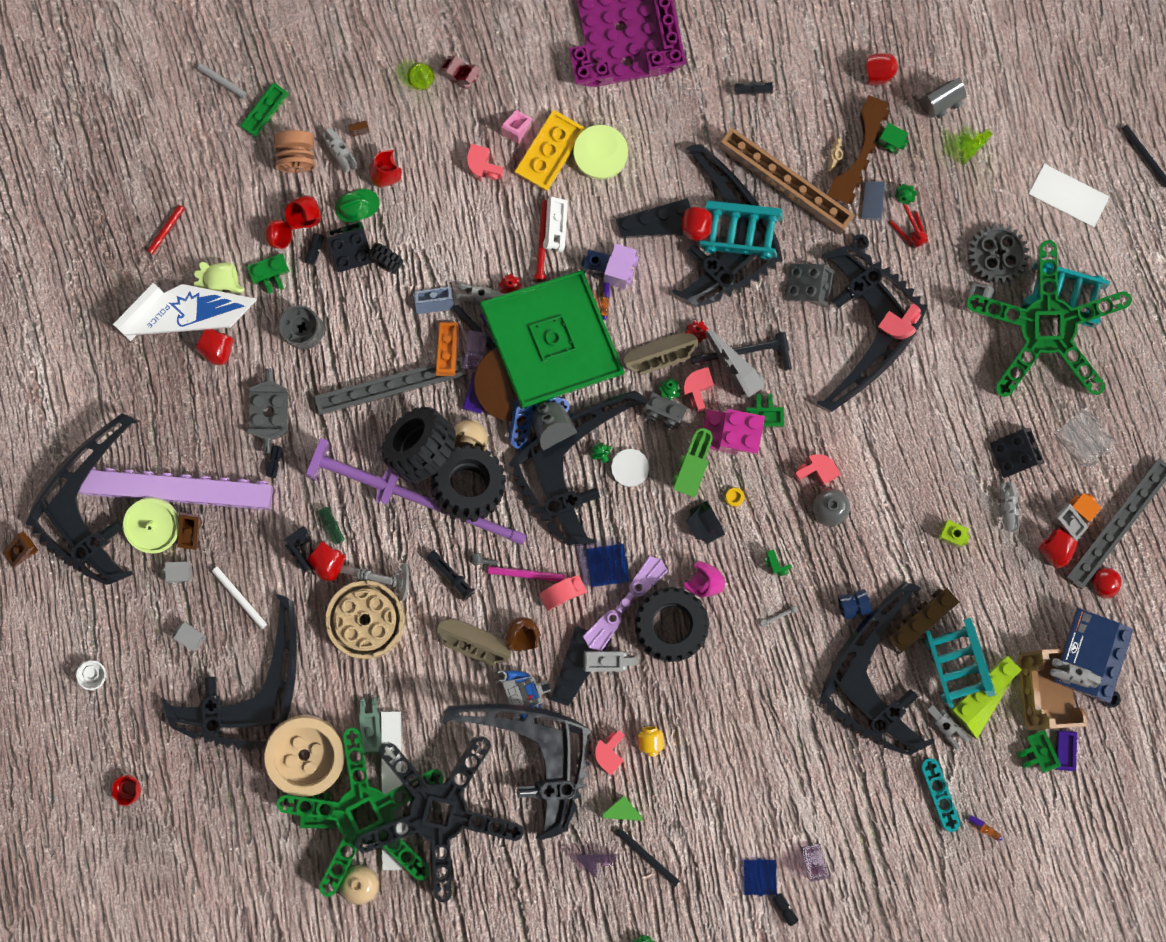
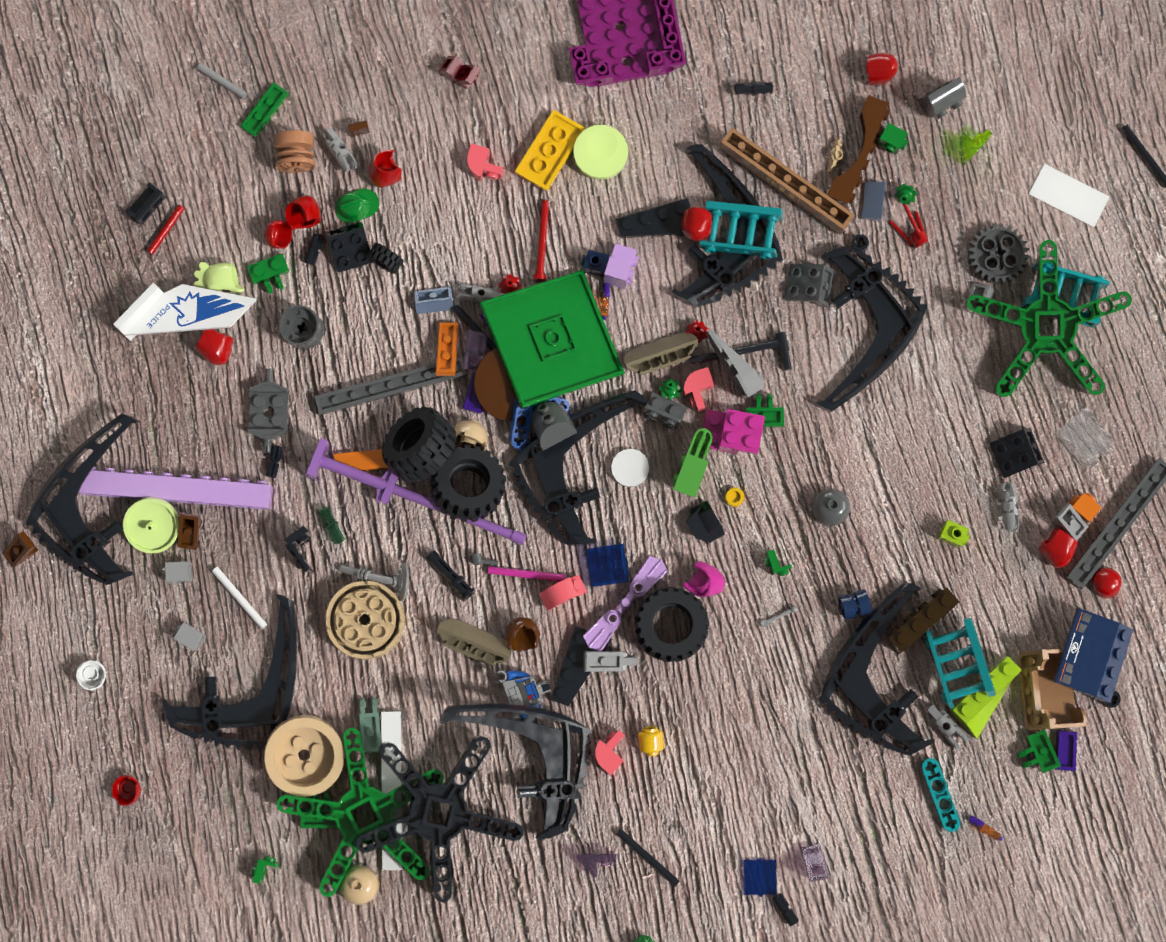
(146, 204): none -> black hinge
(258, 872): none -> green bracket
(326, 562): red piece -> none
(362, 460): none -> orange tile
(419, 76): clear neon green hair -> none
(516, 126): bright pink slope -> none
(555, 224): white plate -> none
(601, 451): green plant -> none
(622, 810): bright green slope -> none
(820, 465): coral brick -> none
(898, 327): coral brick -> none
(1075, 674): light grey hinge -> none

